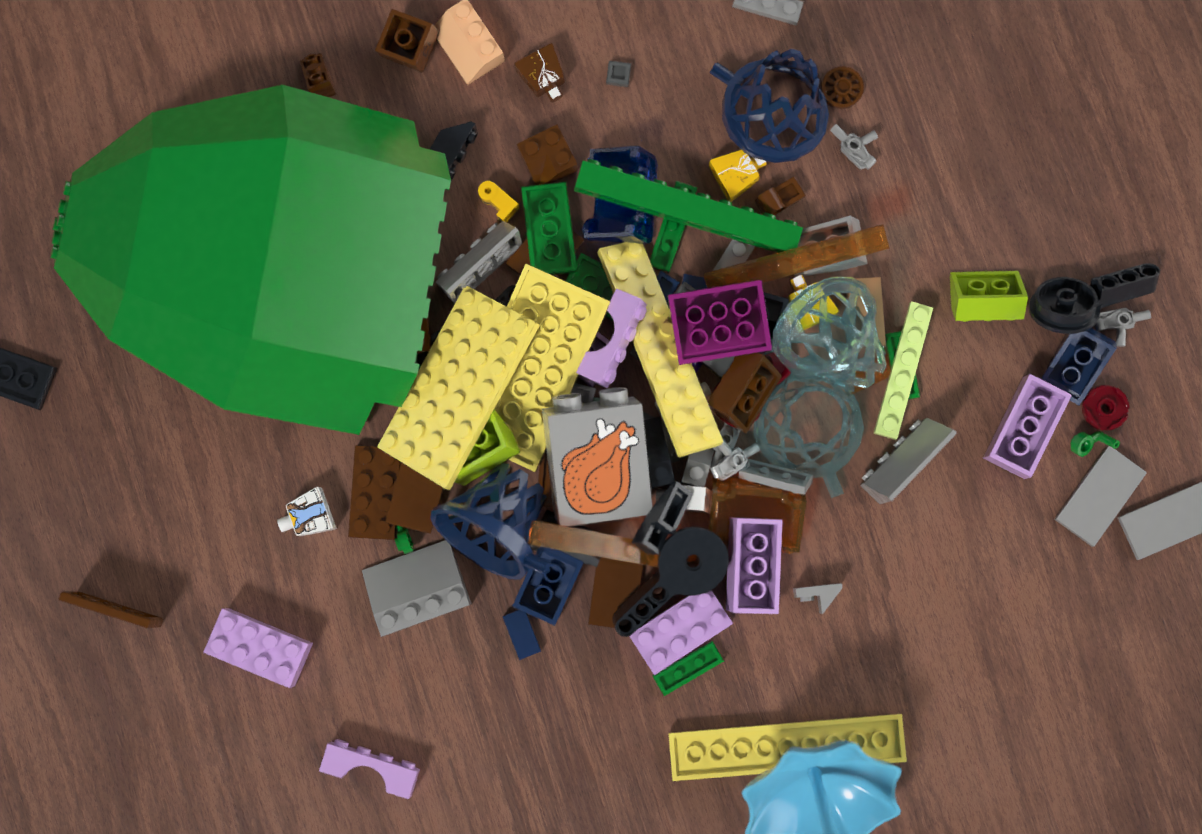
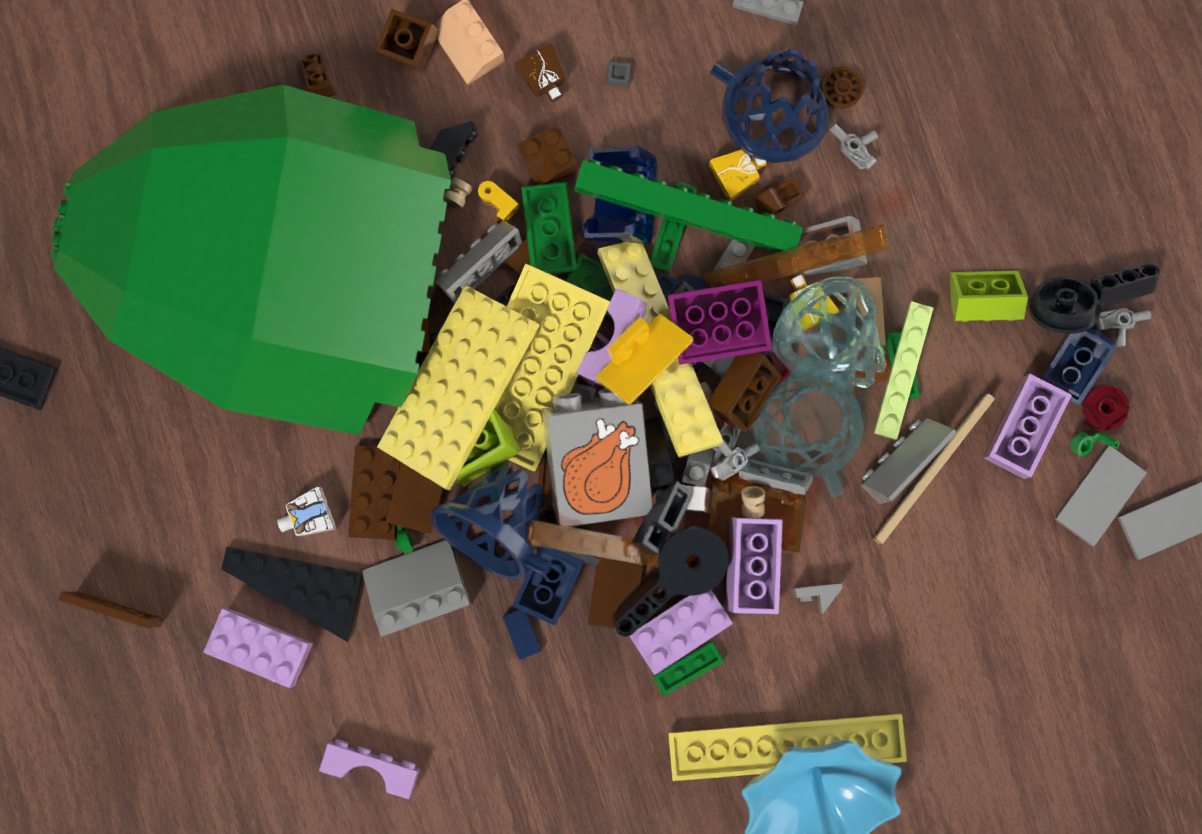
(312, 590): none -> black wing
(457, 192): none -> tan wheel
(642, 356): none -> yellow bracket
(753, 499): none -> tan wheel
(932, 469): none -> tan tile

